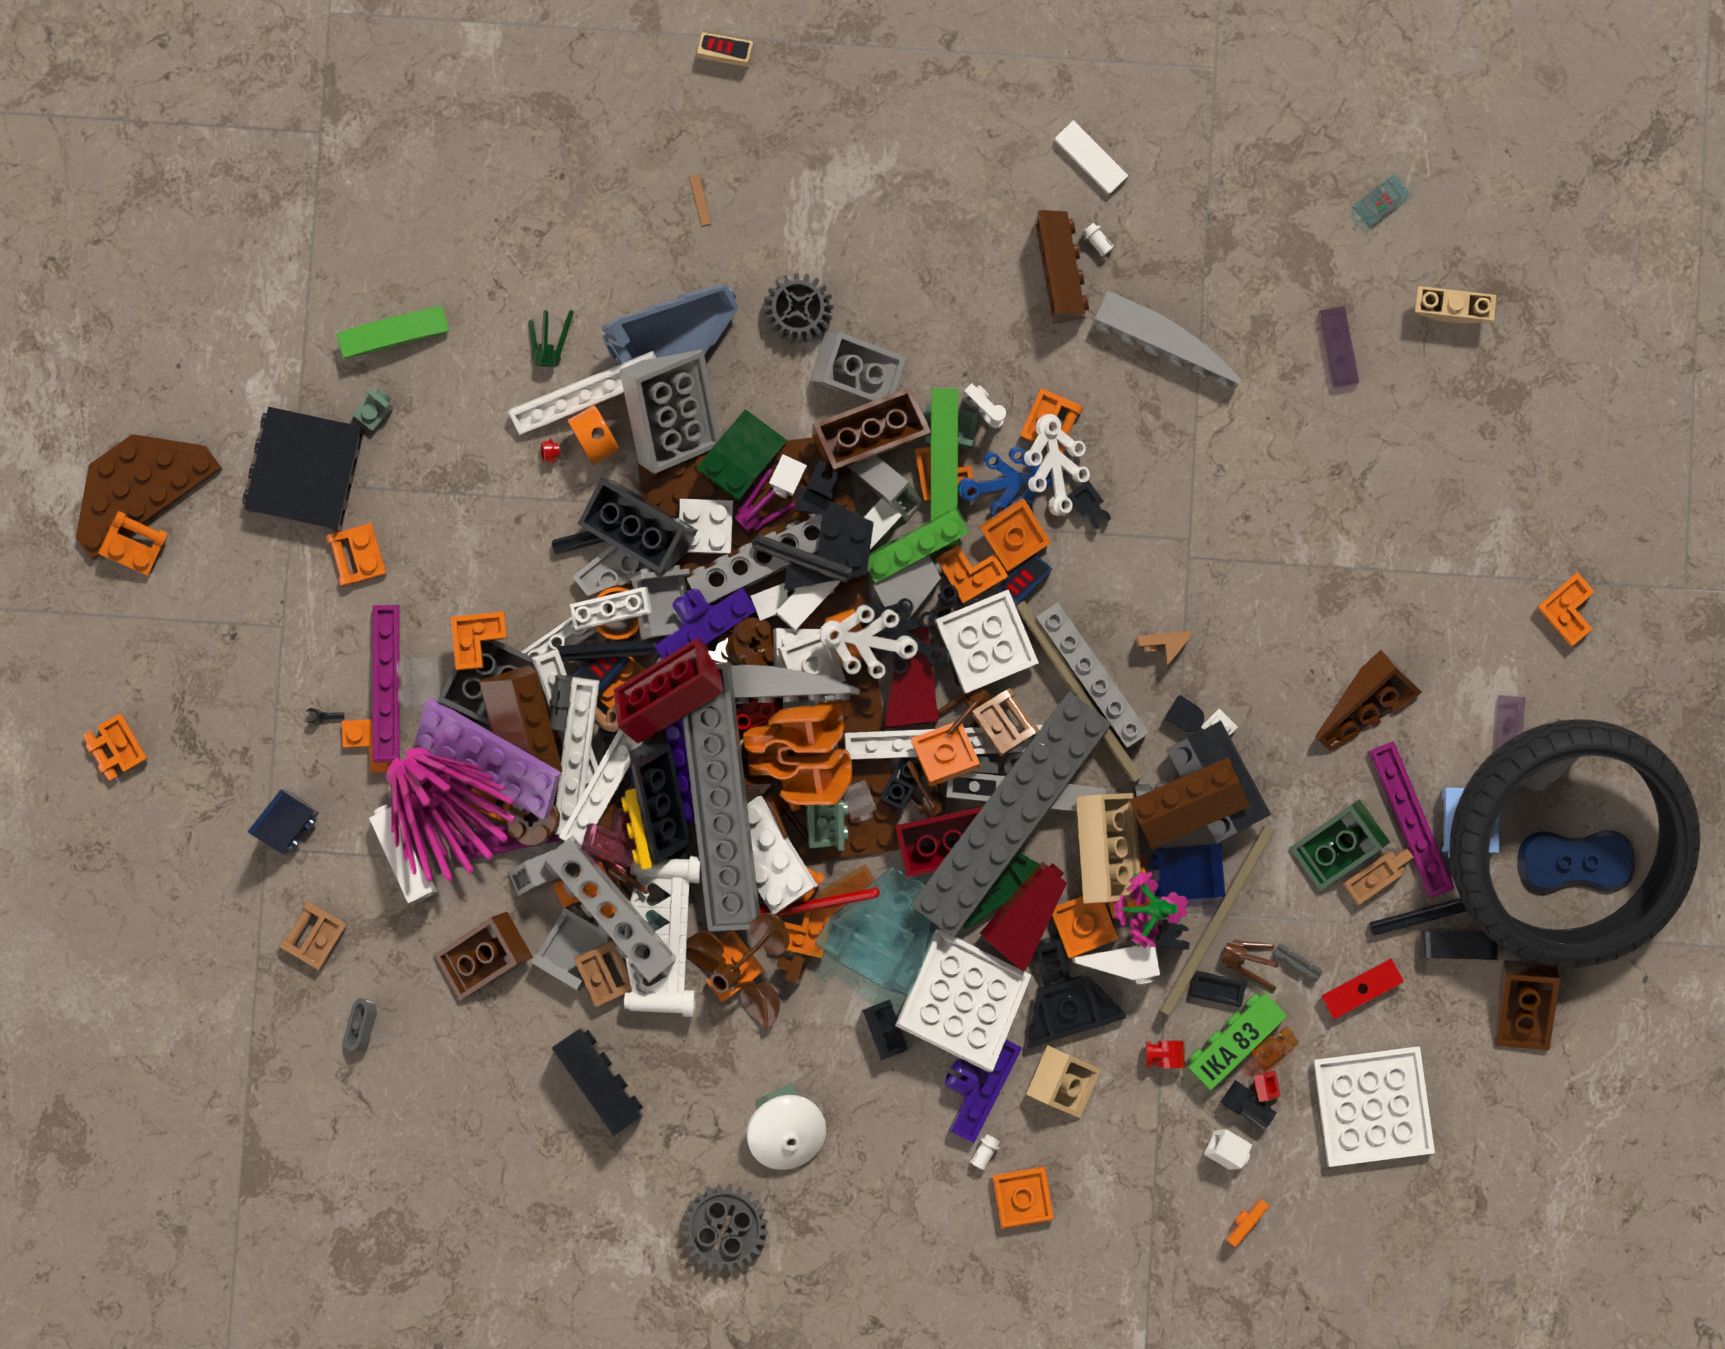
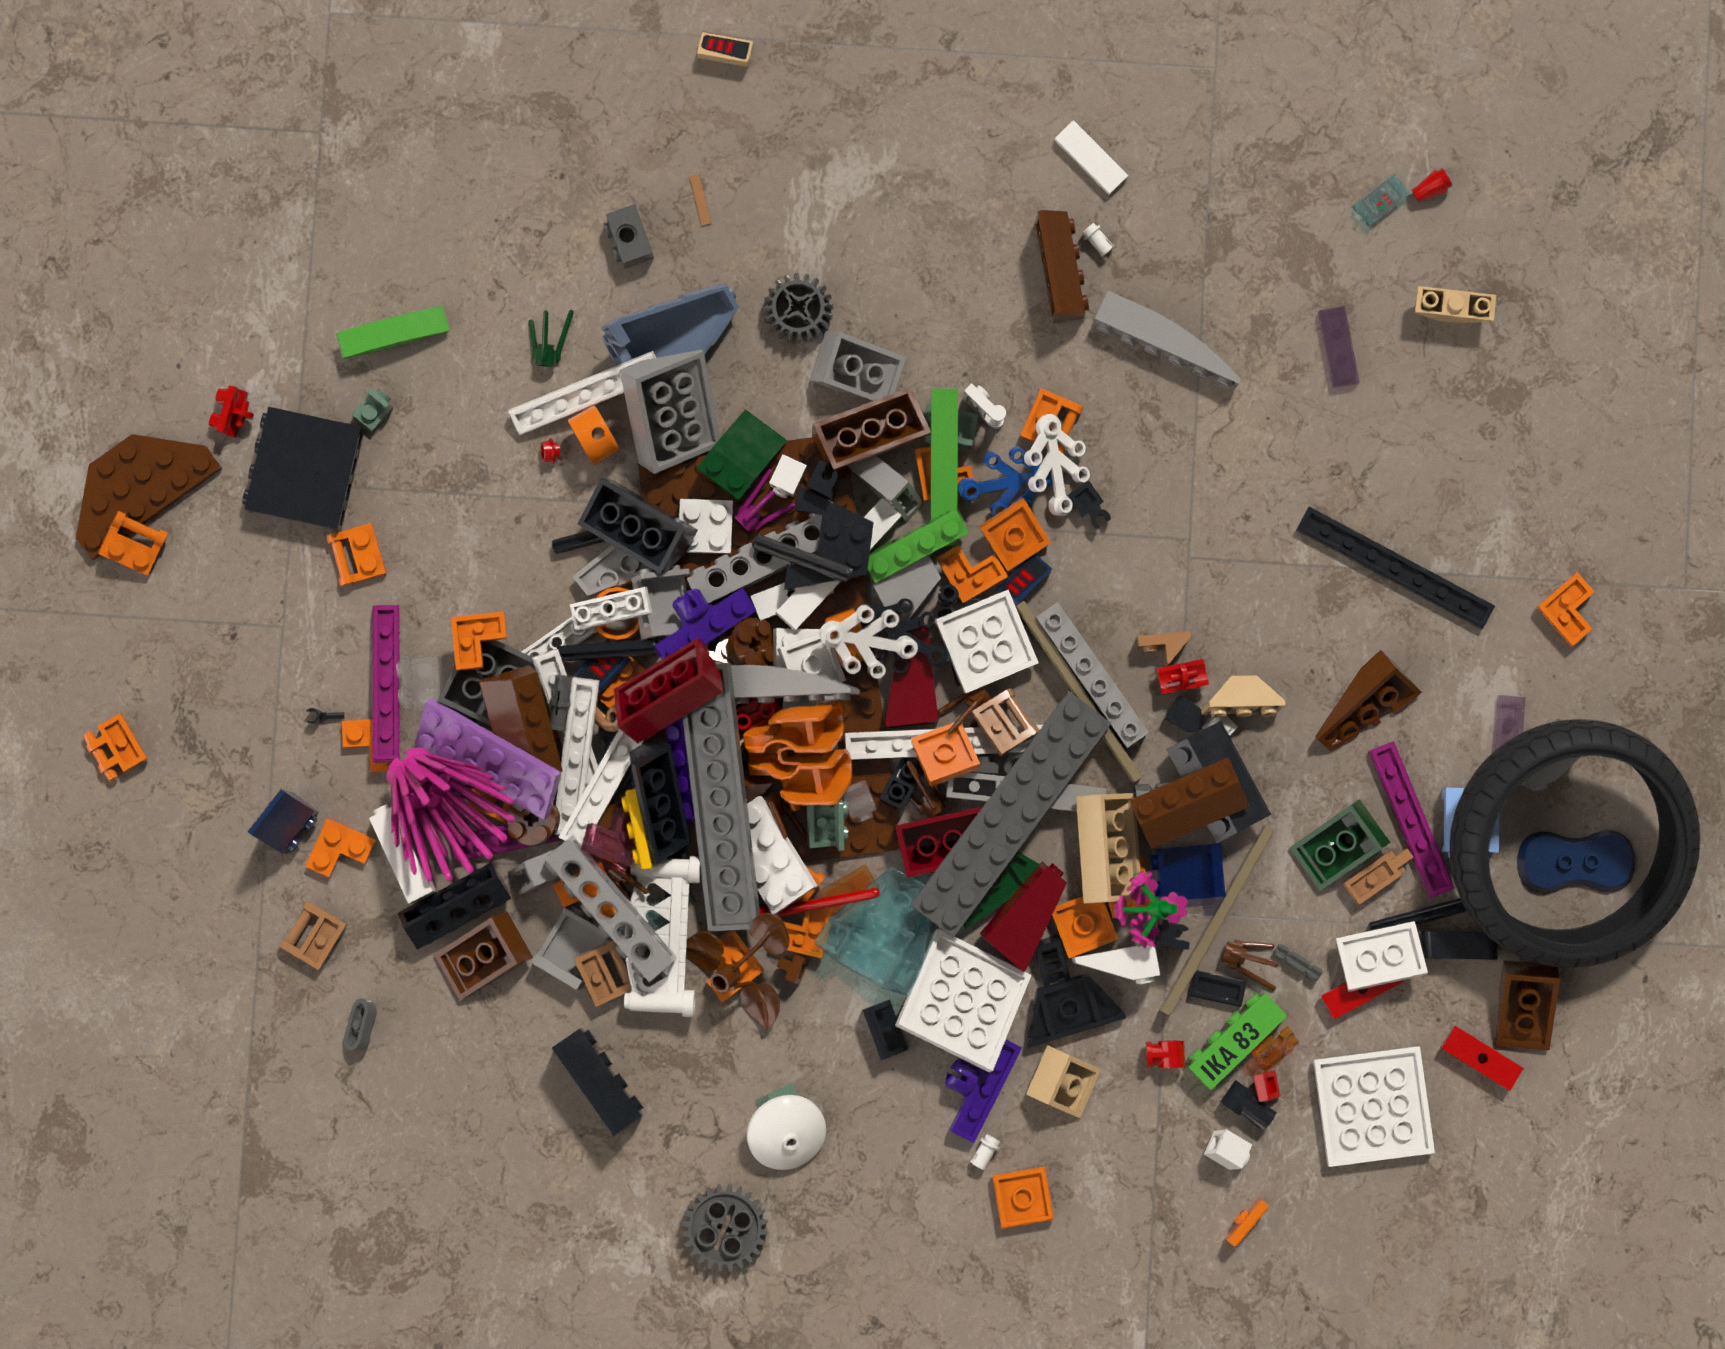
(233, 411): none -> red hips
(338, 840): none -> orange plate
(454, 906): none -> black brick
(623, 221): none -> dark grey brick
(1182, 676): none -> red hips
(1244, 697): none -> tan slope
(1381, 956): none -> white plate
(1395, 568): none -> black tile
(1434, 184): none -> red cone
(1495, 1067): none -> red tile

